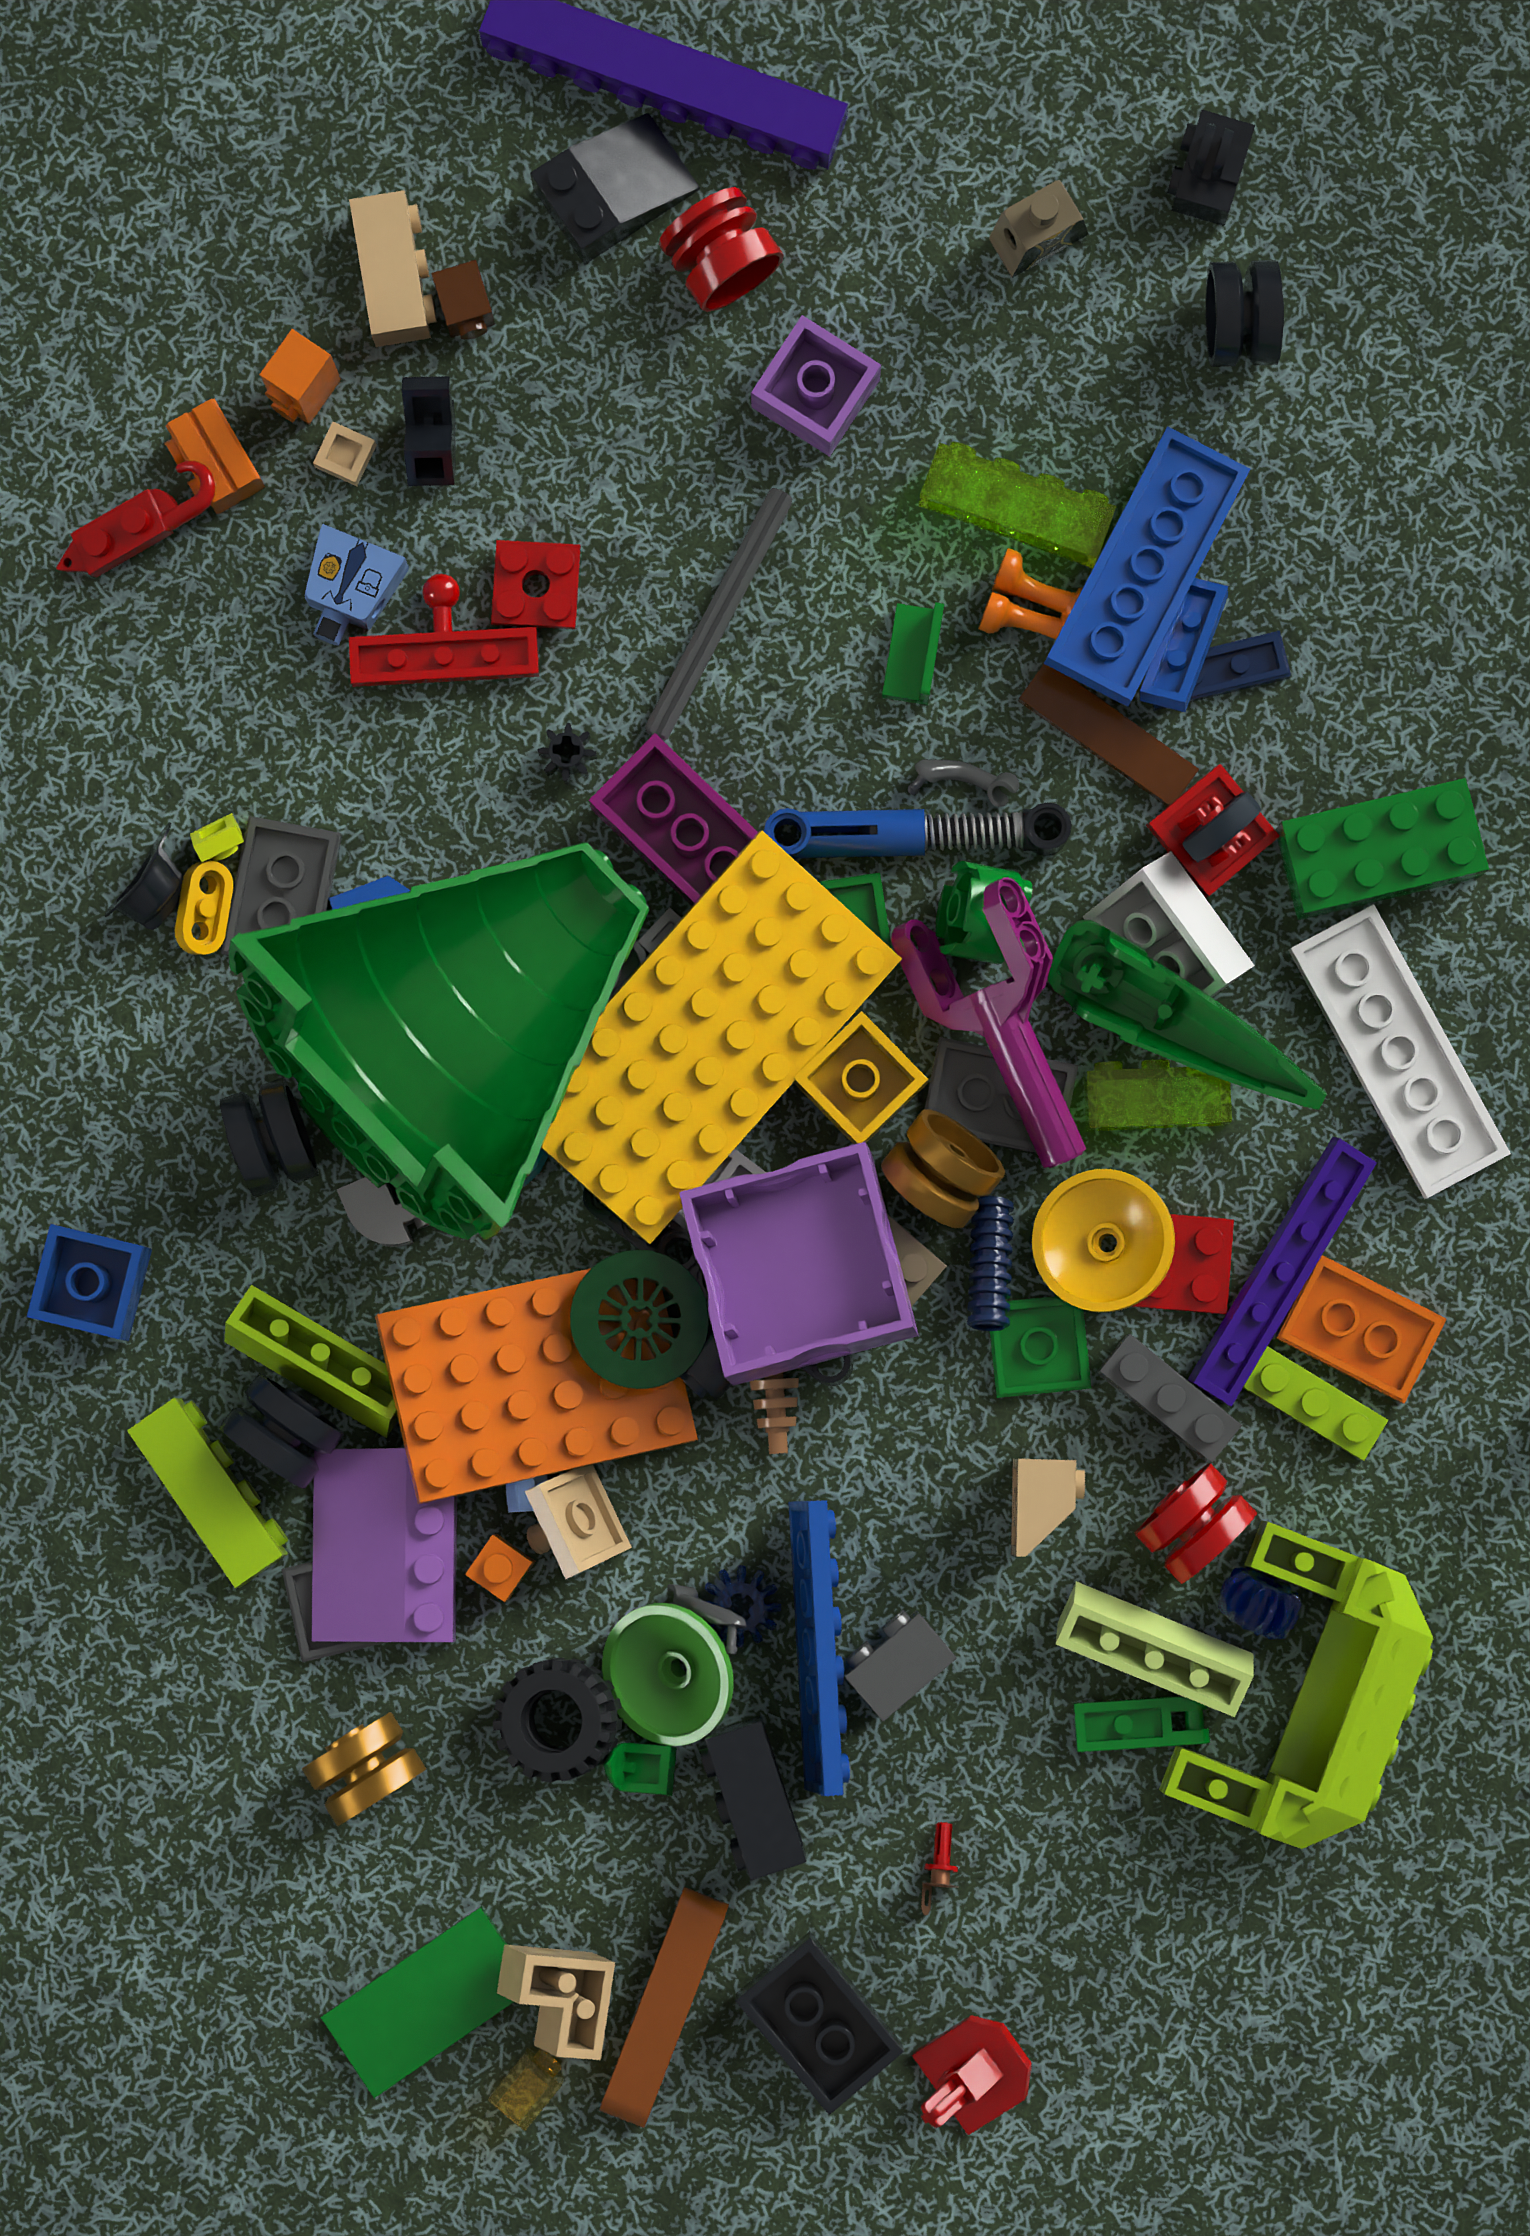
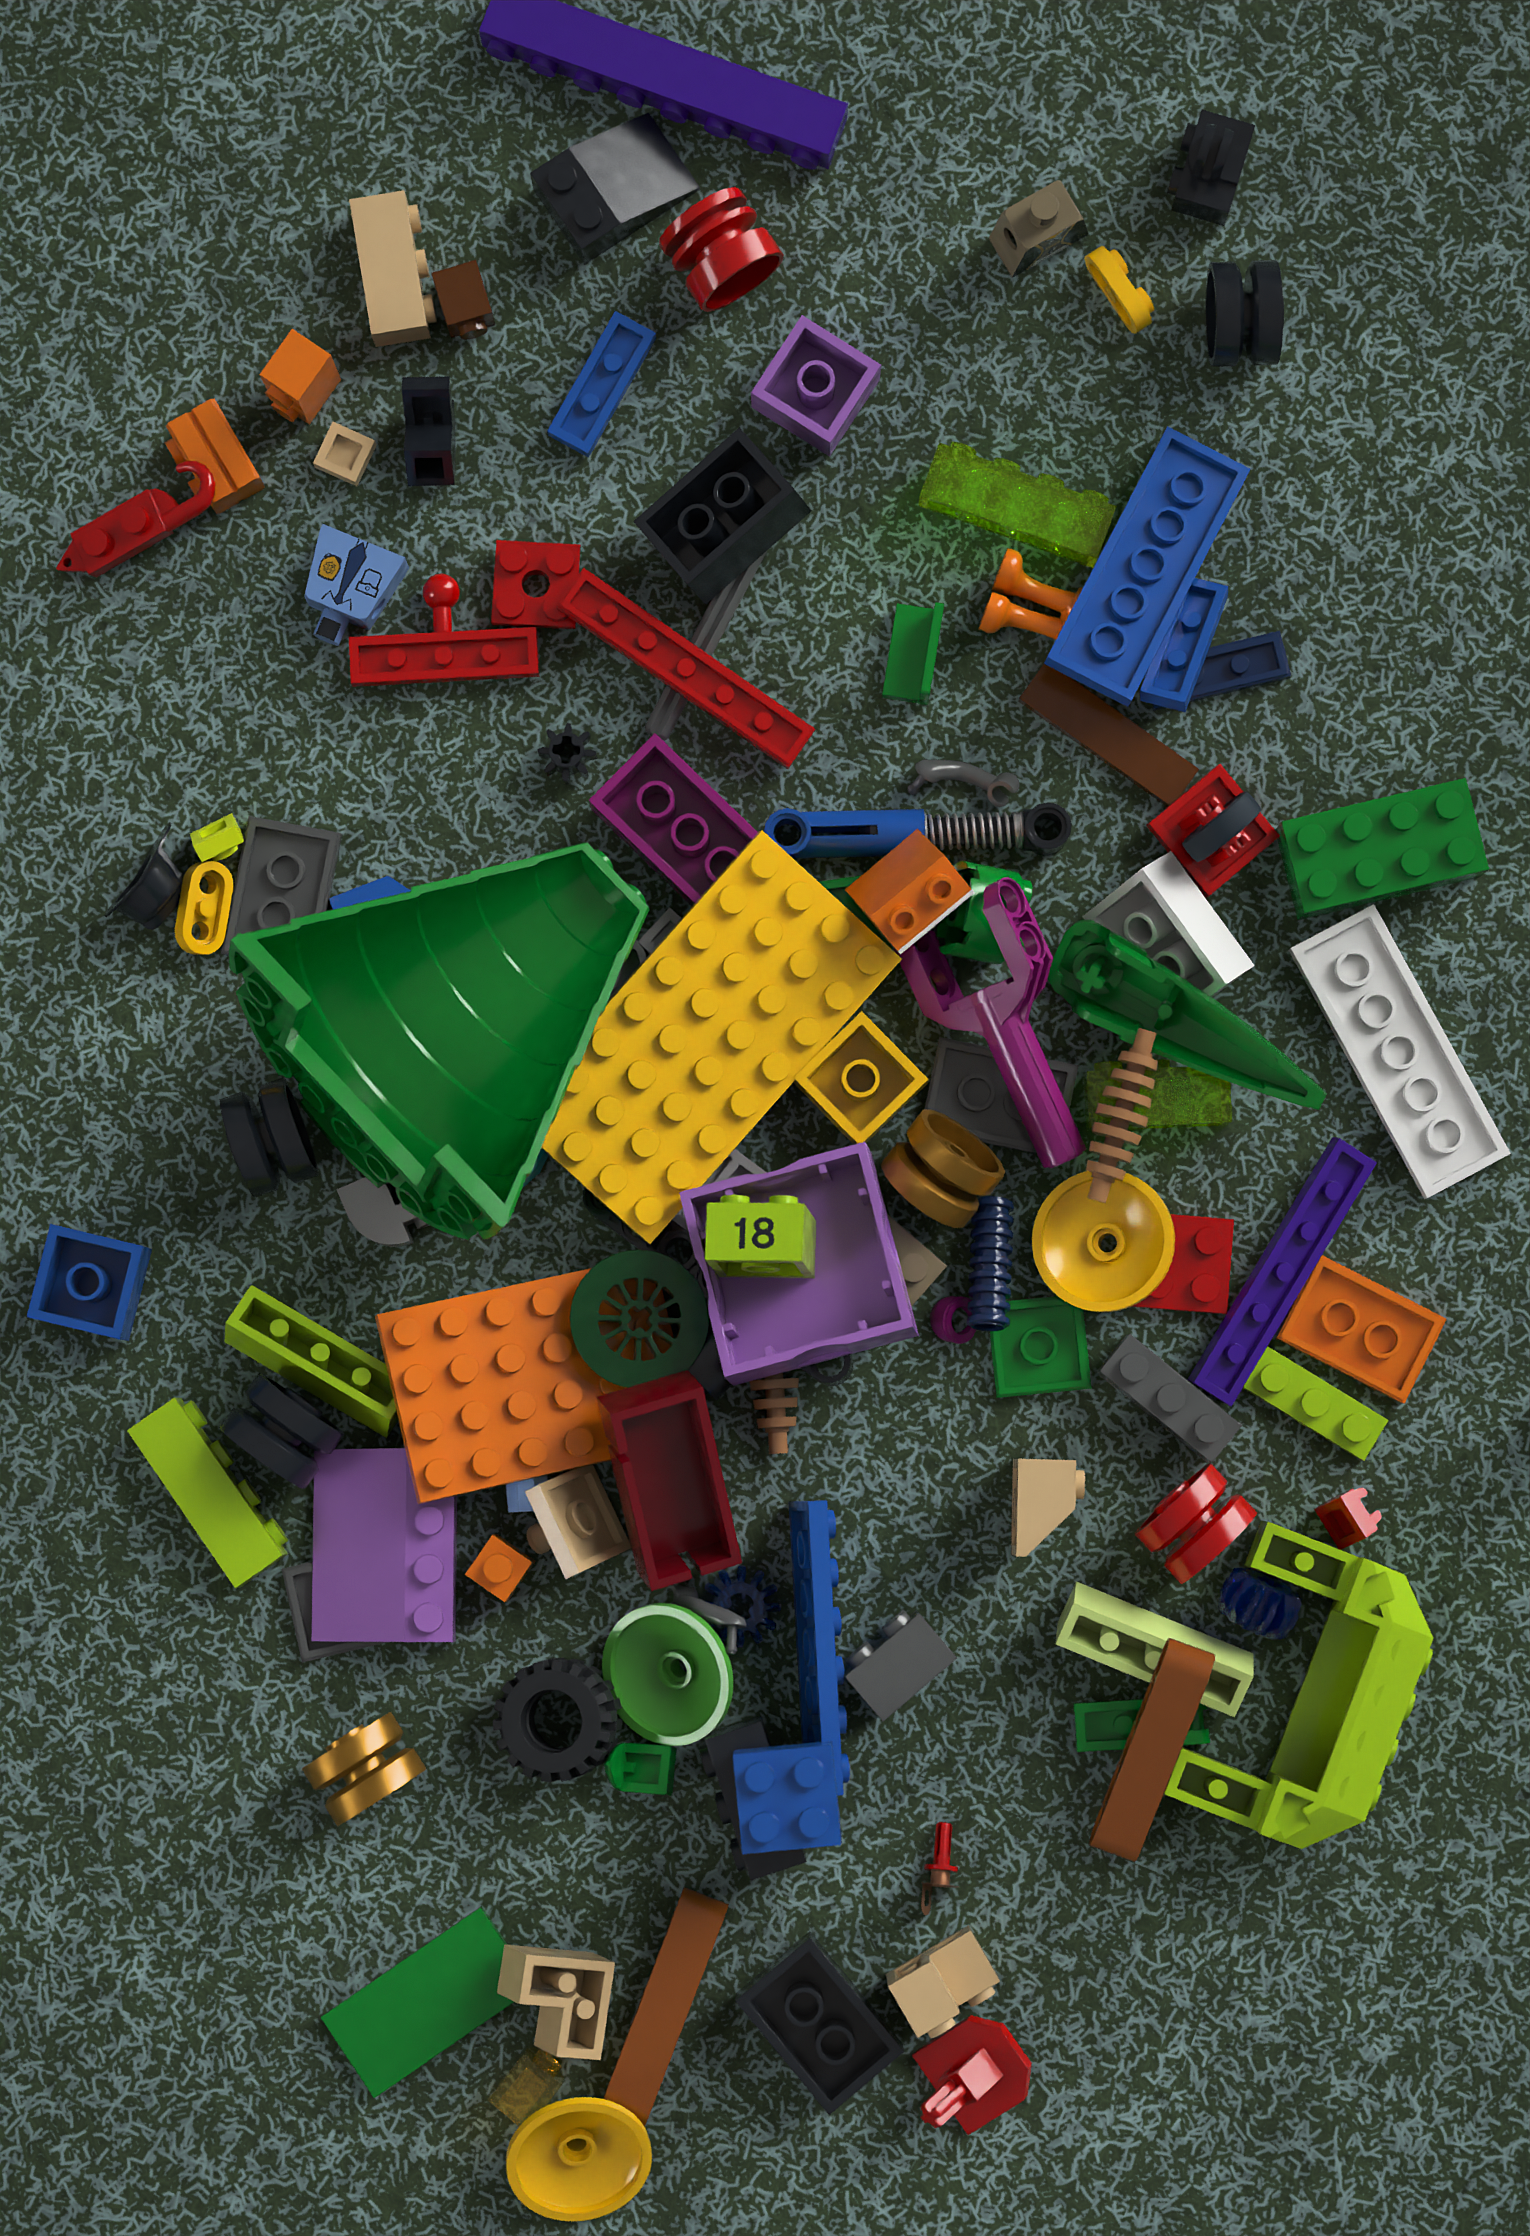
(582, 2175): none -> yellow dish
(601, 384): none -> blue plate
(669, 1479): none -> dark red piece
(685, 668): none -> red tile
(722, 516): none -> black brick
(760, 1238): none -> lime brick
(787, 1797): none -> blue brick
(909, 891): none -> orange piece
(940, 1981): none -> tan brick
(941, 1319): none -> magenta piece
(1110, 274): none -> yellow plate
(1121, 1115): none -> medium nougat piece
(1152, 1749): none -> dark orange beam
(1348, 1518): none -> red tile

